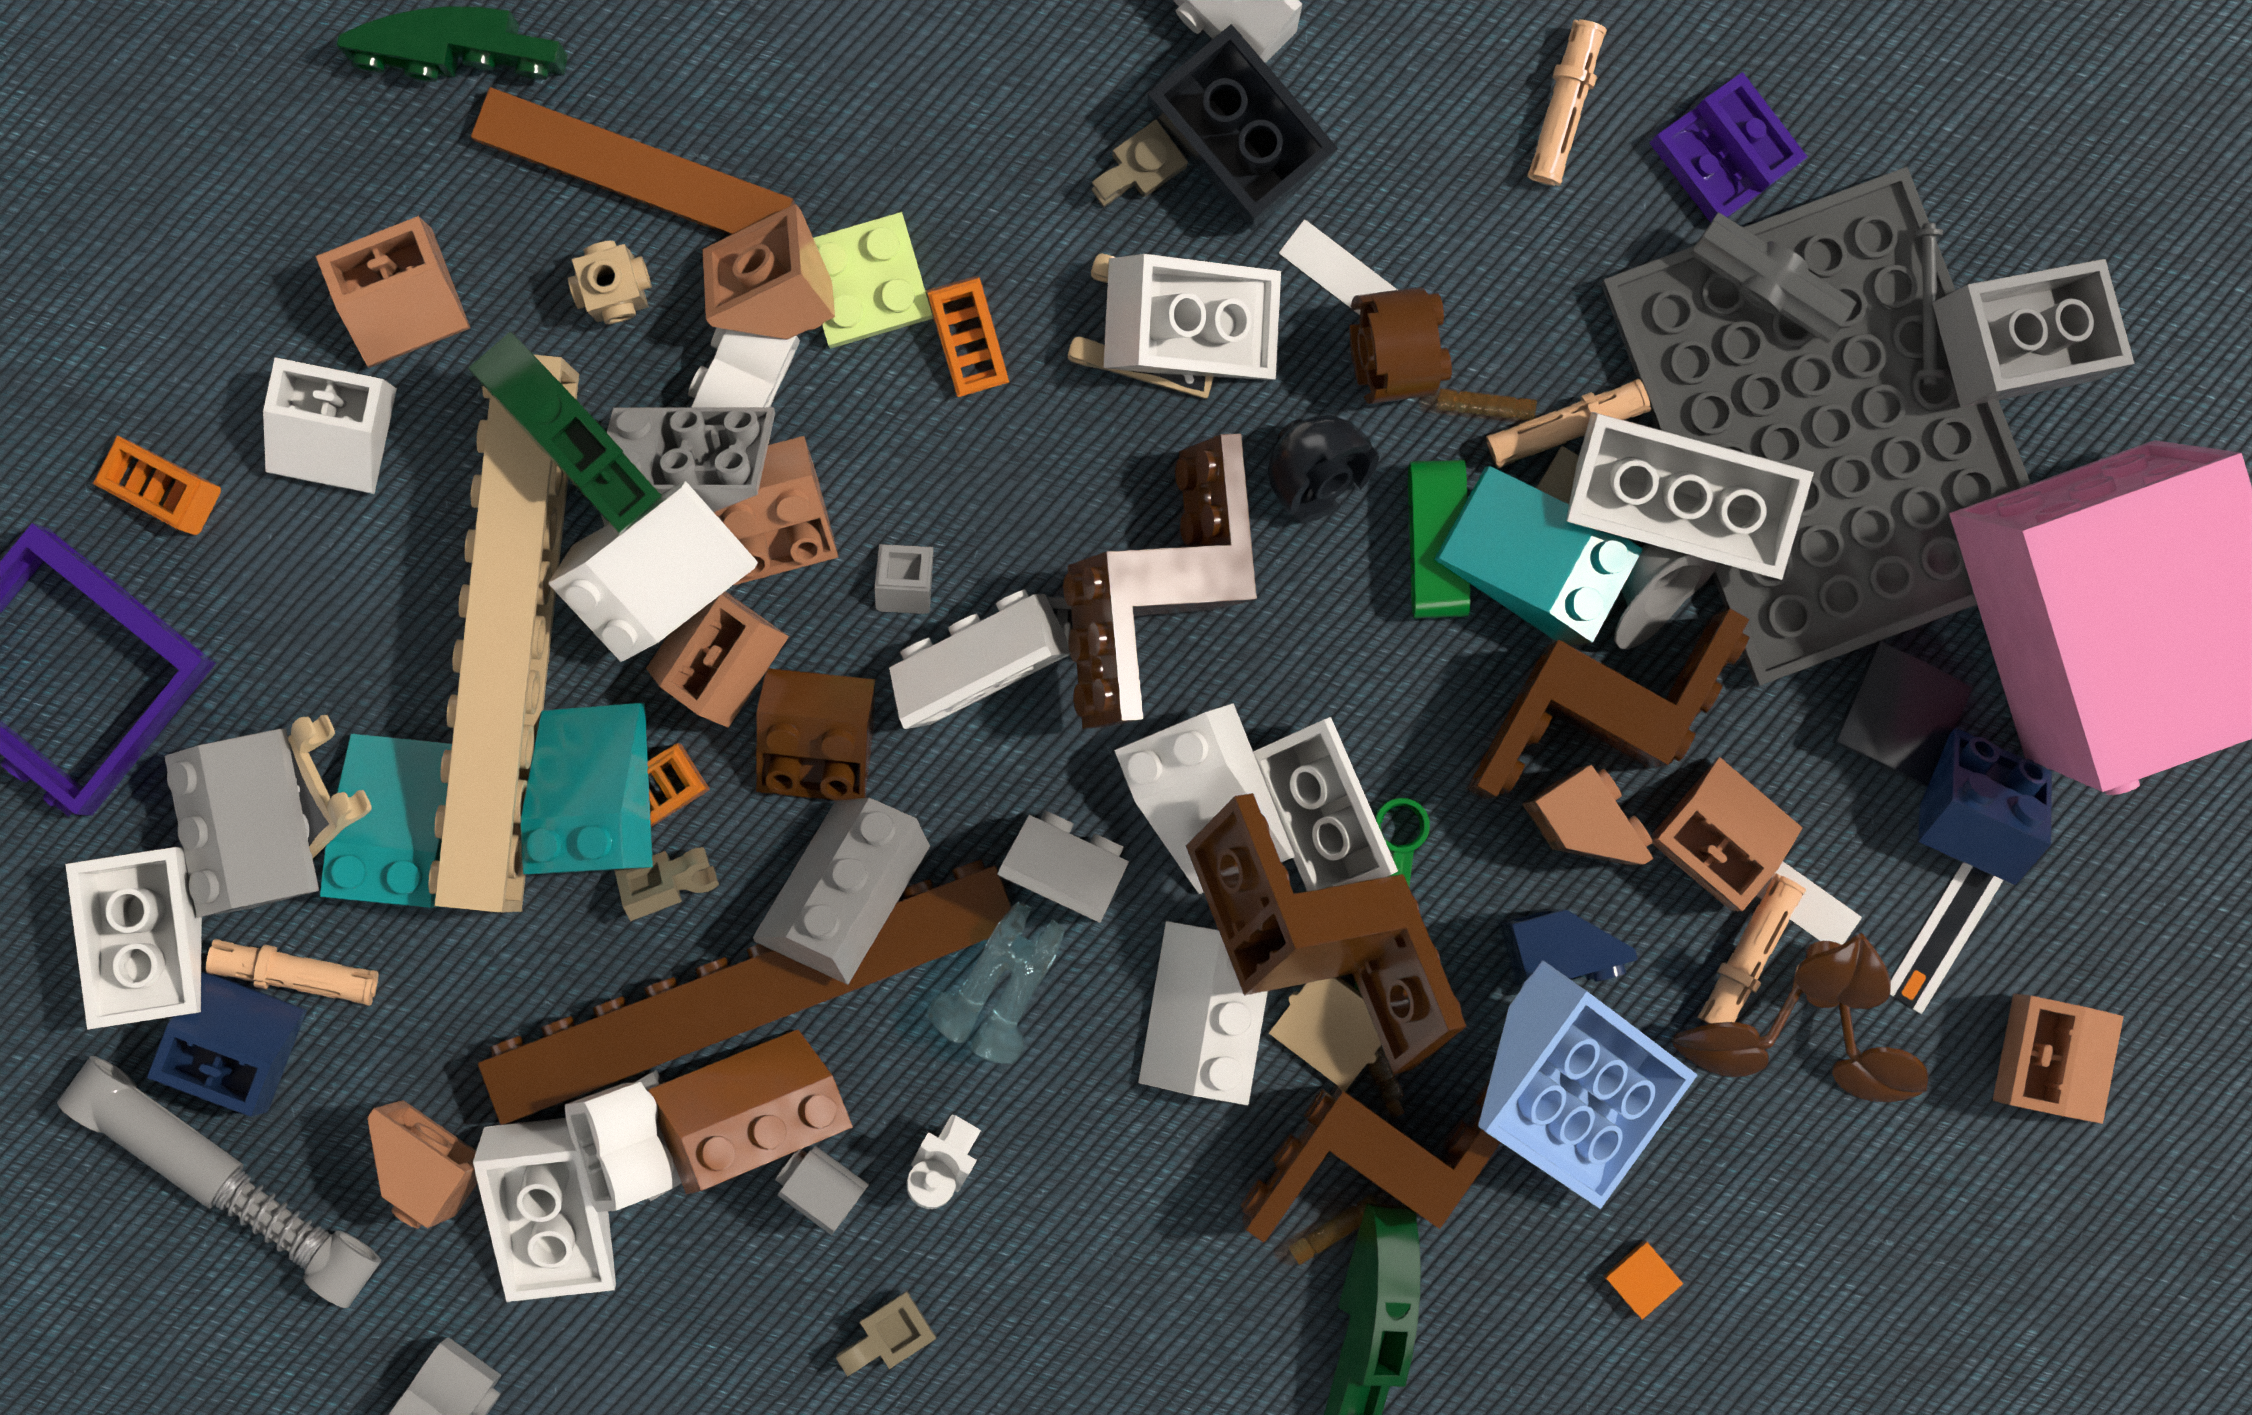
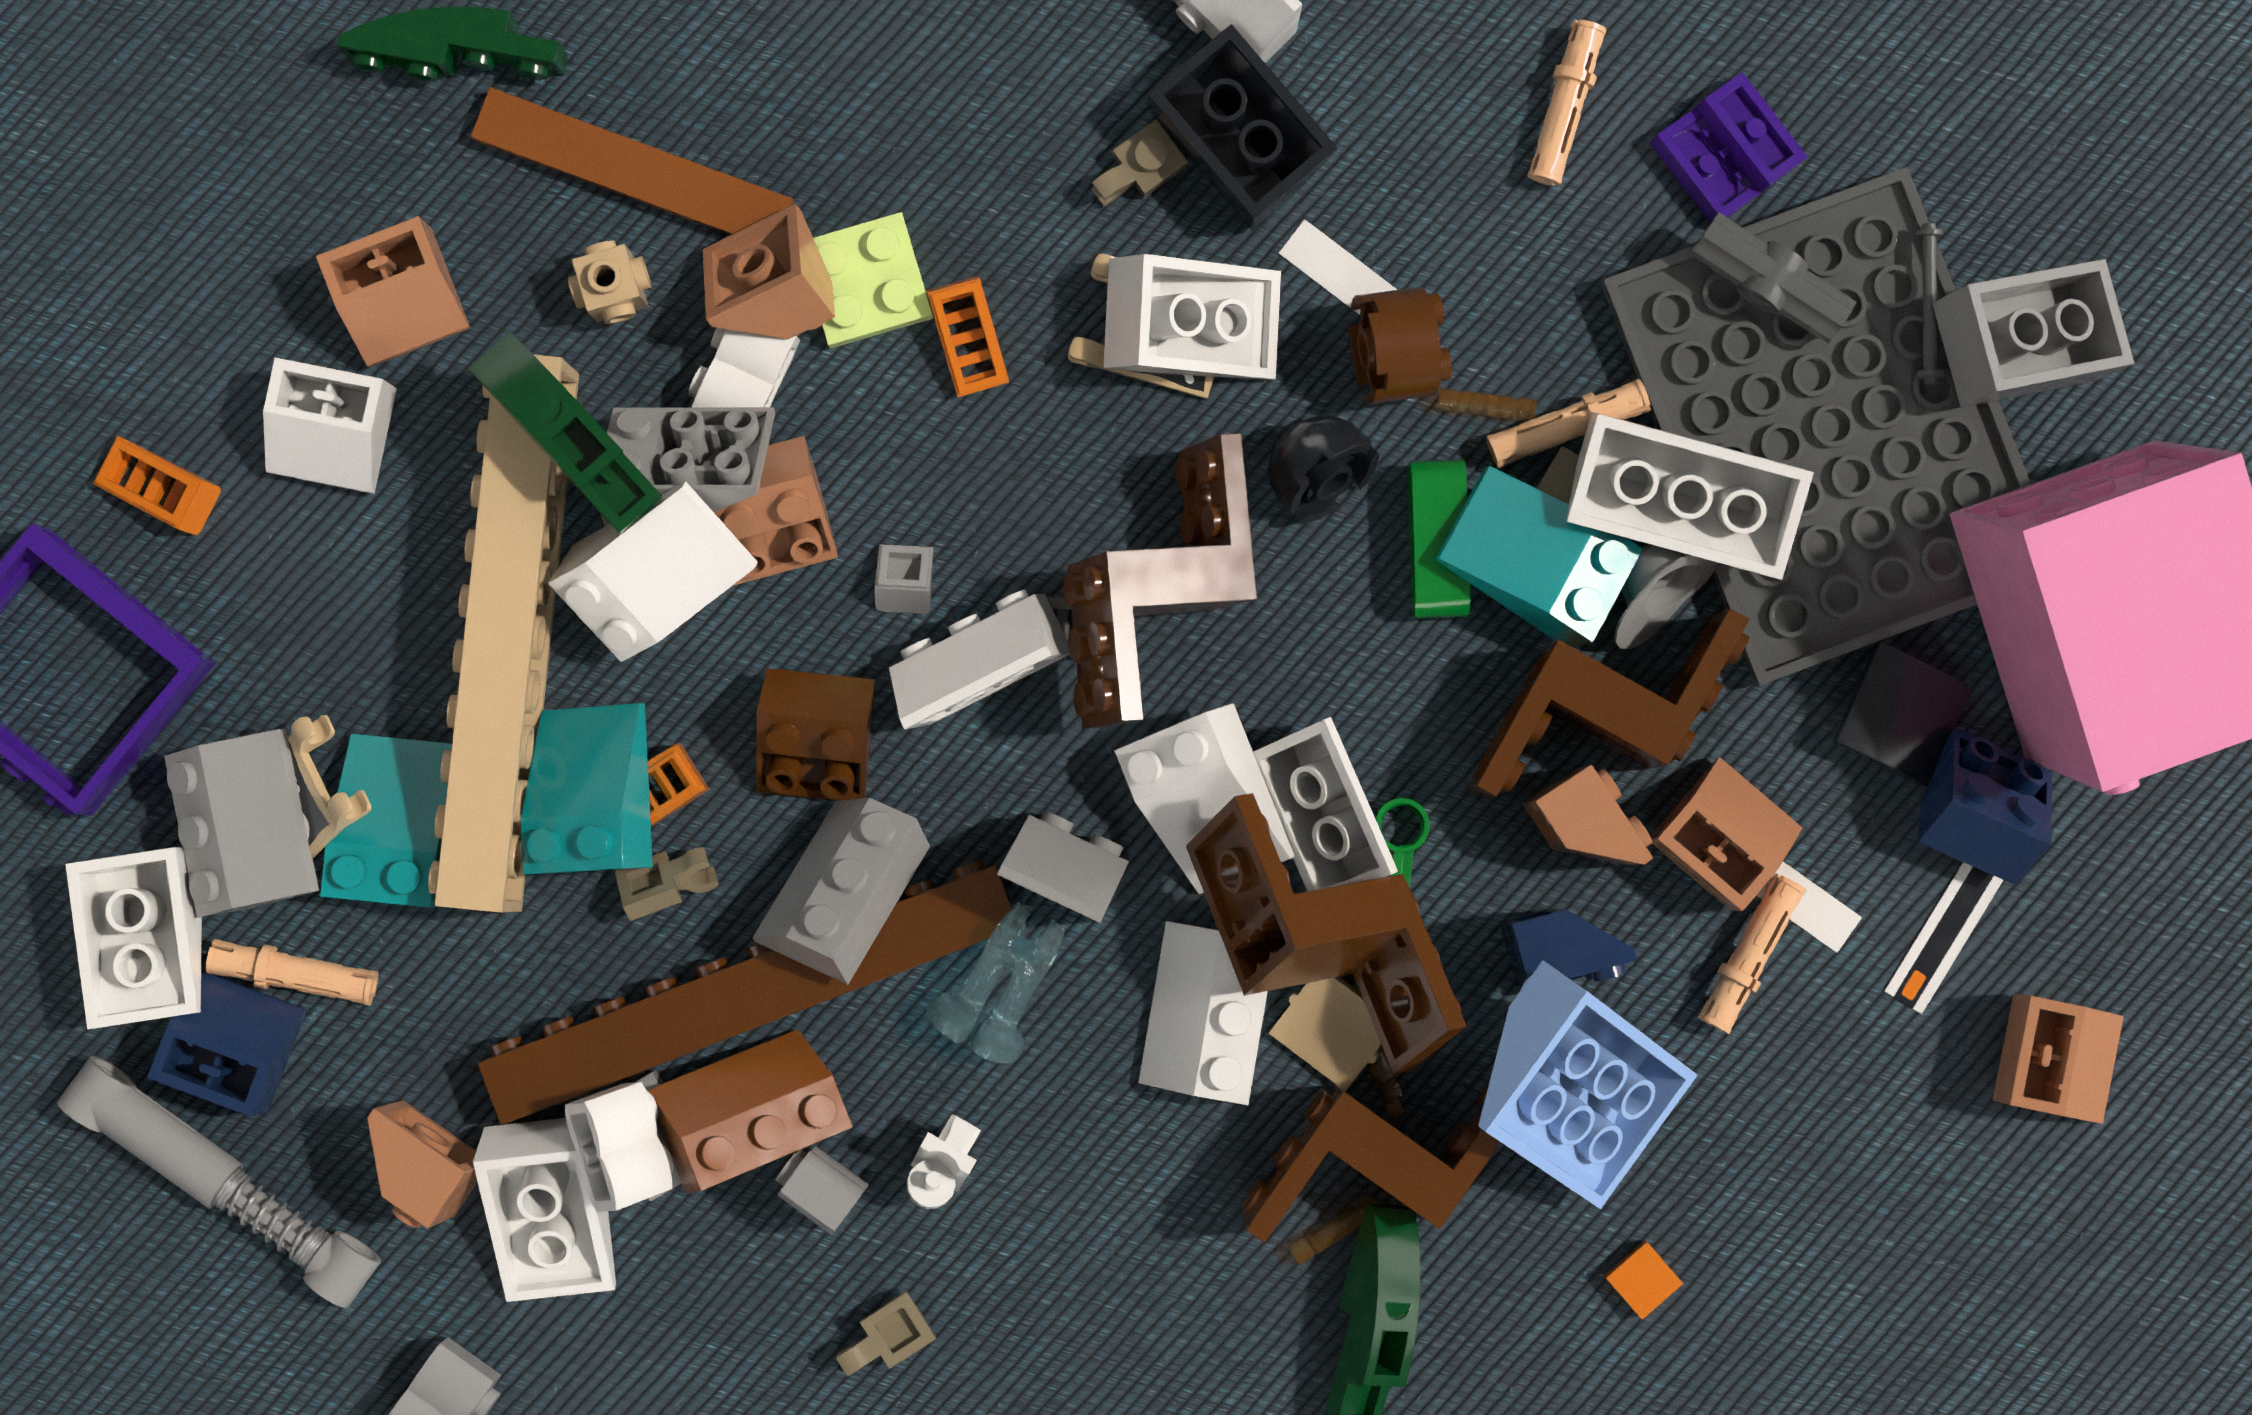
(717, 658): nougat slope -> none
(1829, 976): reddish brown plant -> none

